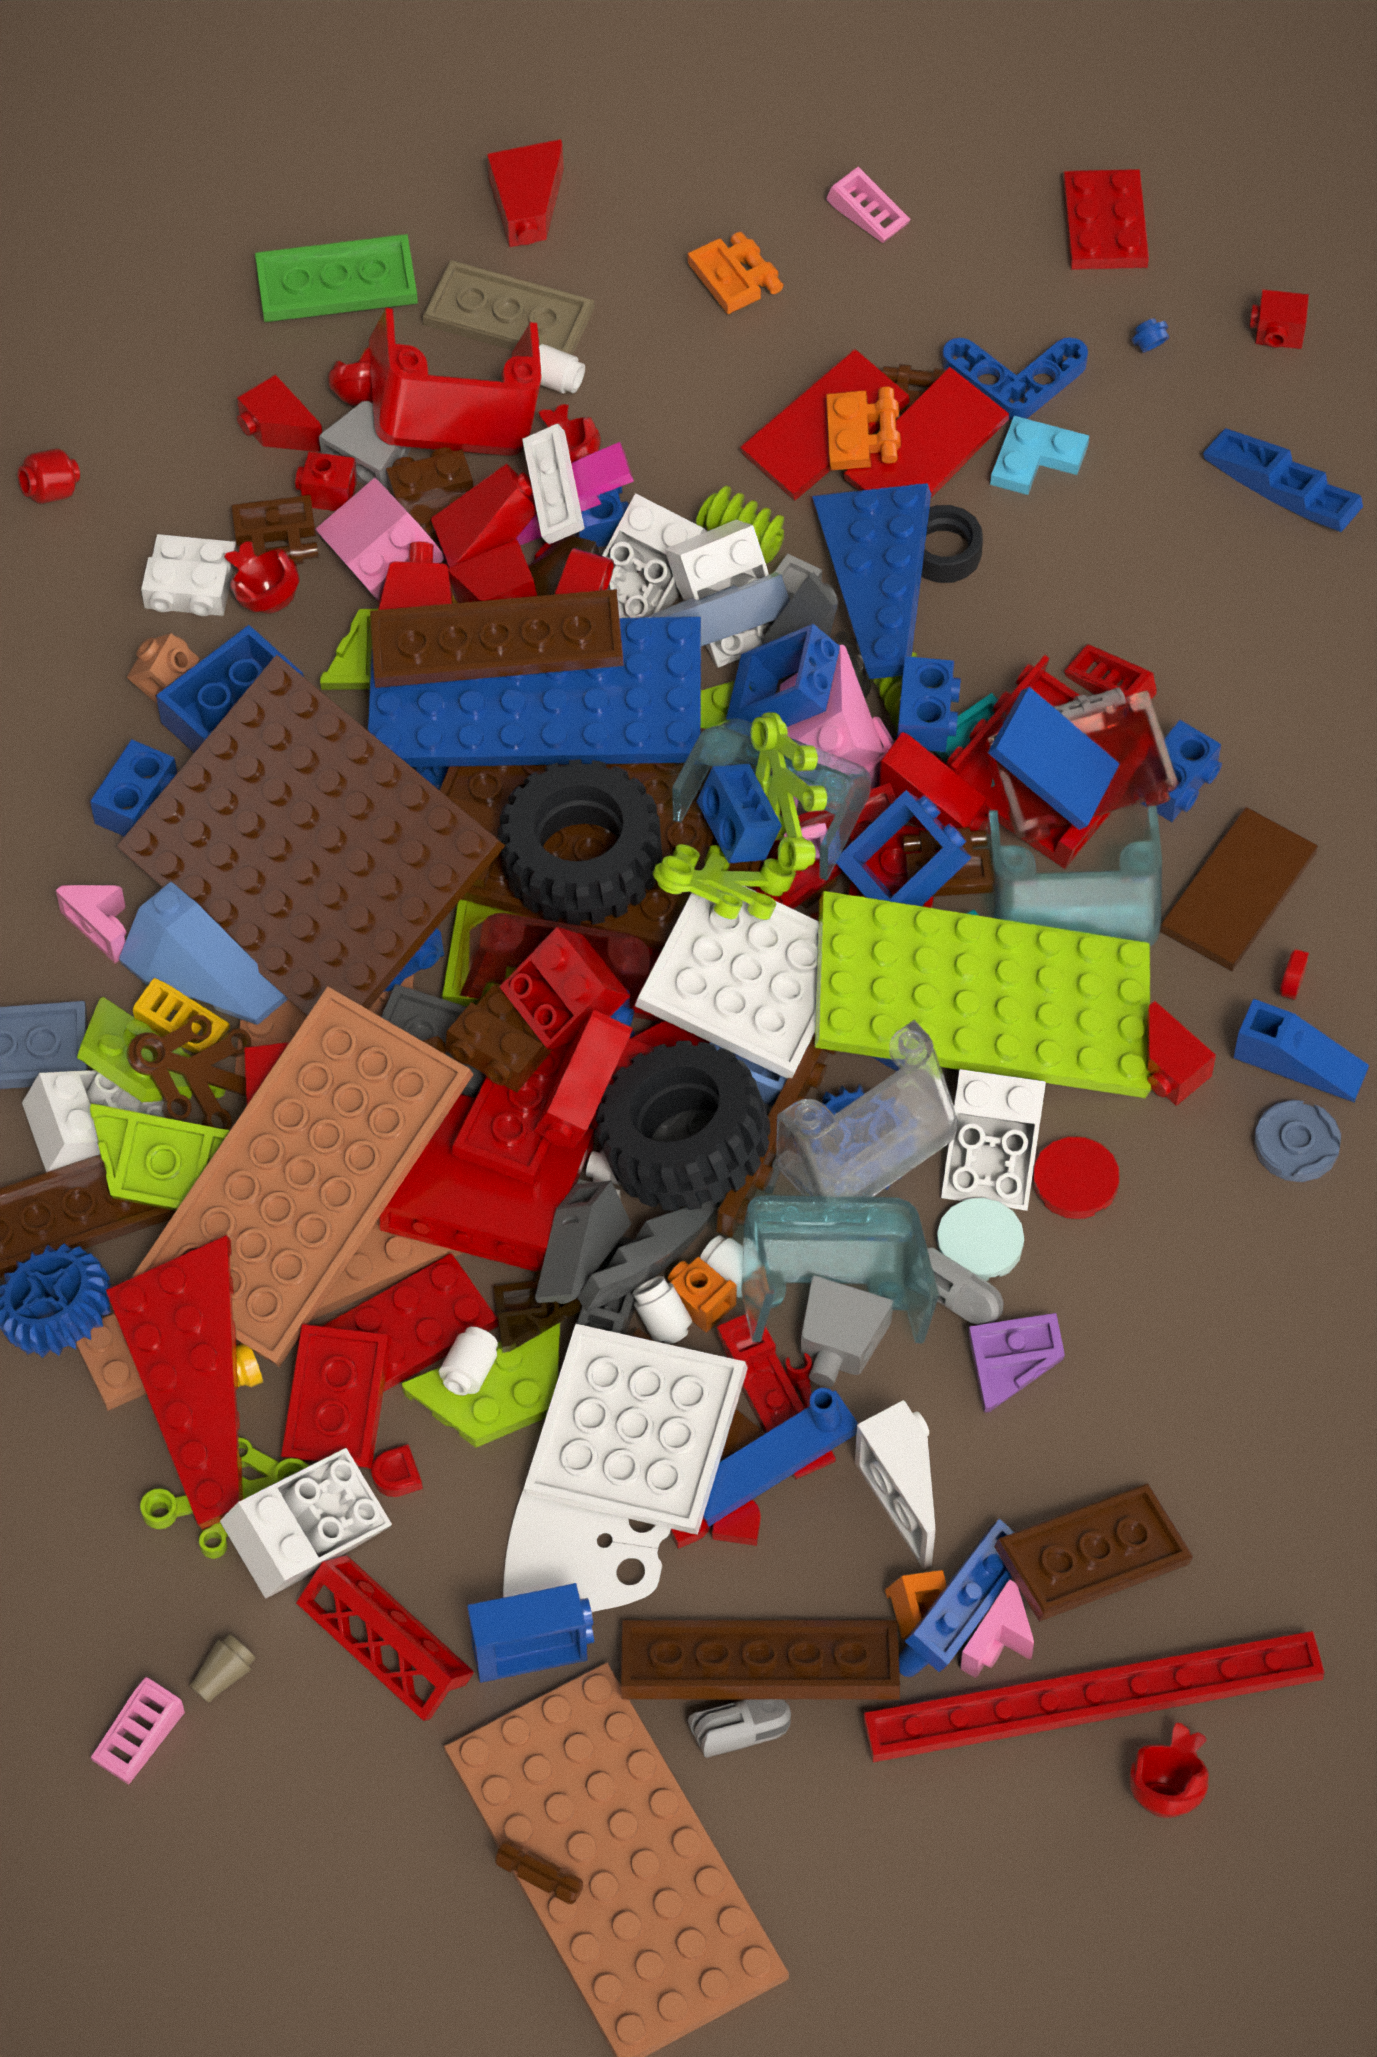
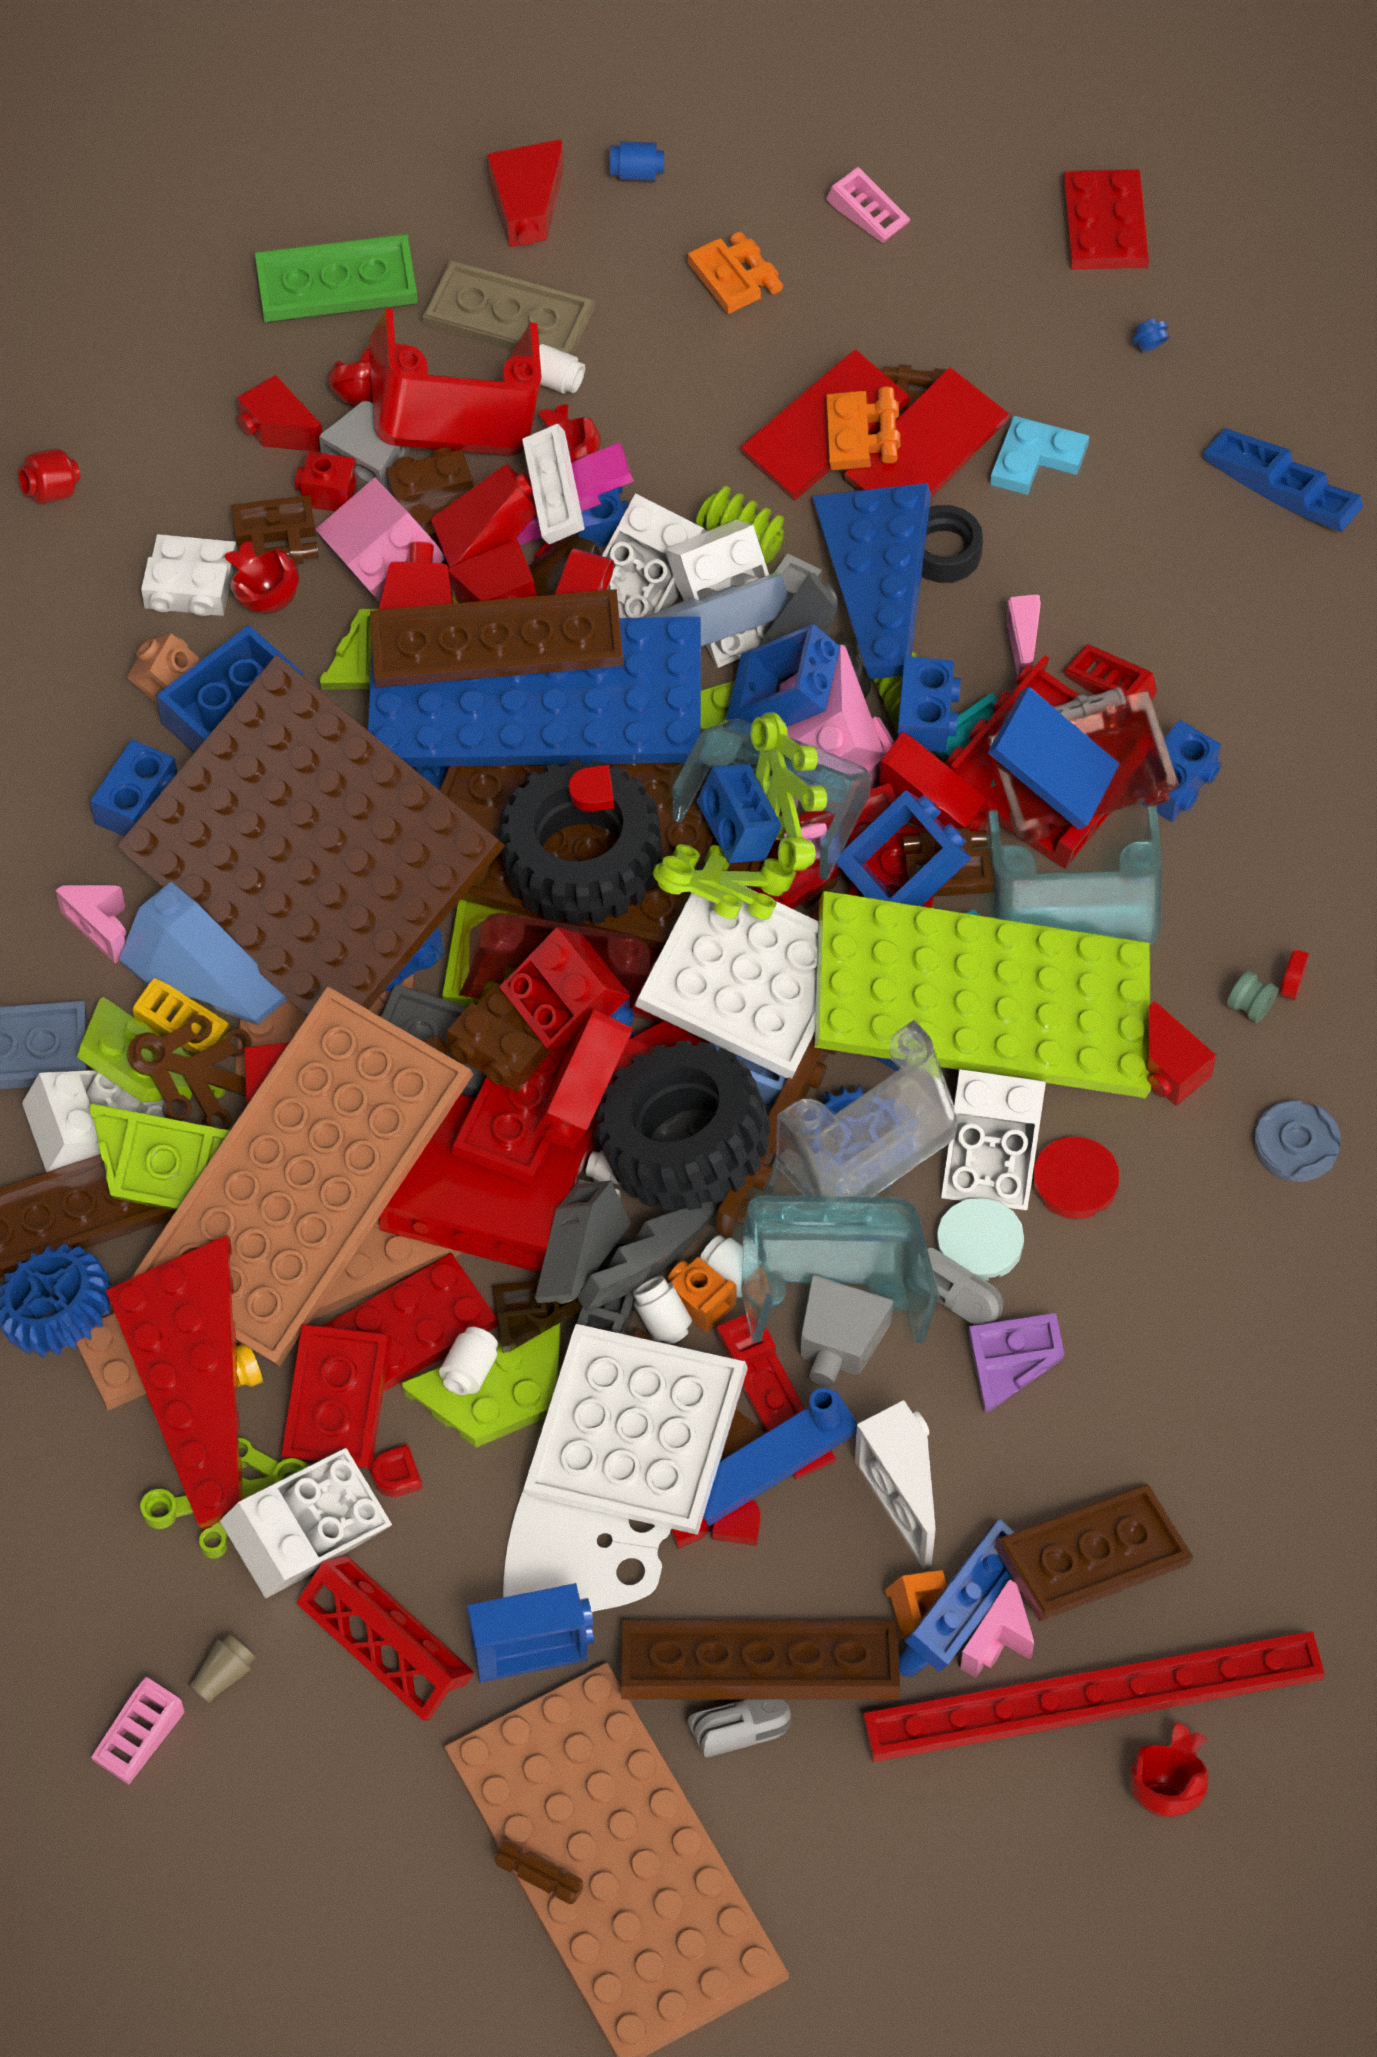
(592, 789): none -> red tile
(636, 161): none -> blue brick
(801, 1379): red hand -> none
(1011, 385): blue beam -> none
(1022, 629): none -> bright pink slope
(1238, 889): reddish brown tile -> none
(1252, 996): none -> sand green wheel
(1280, 319): red brick -> none
(1298, 1051): blue slope -> none

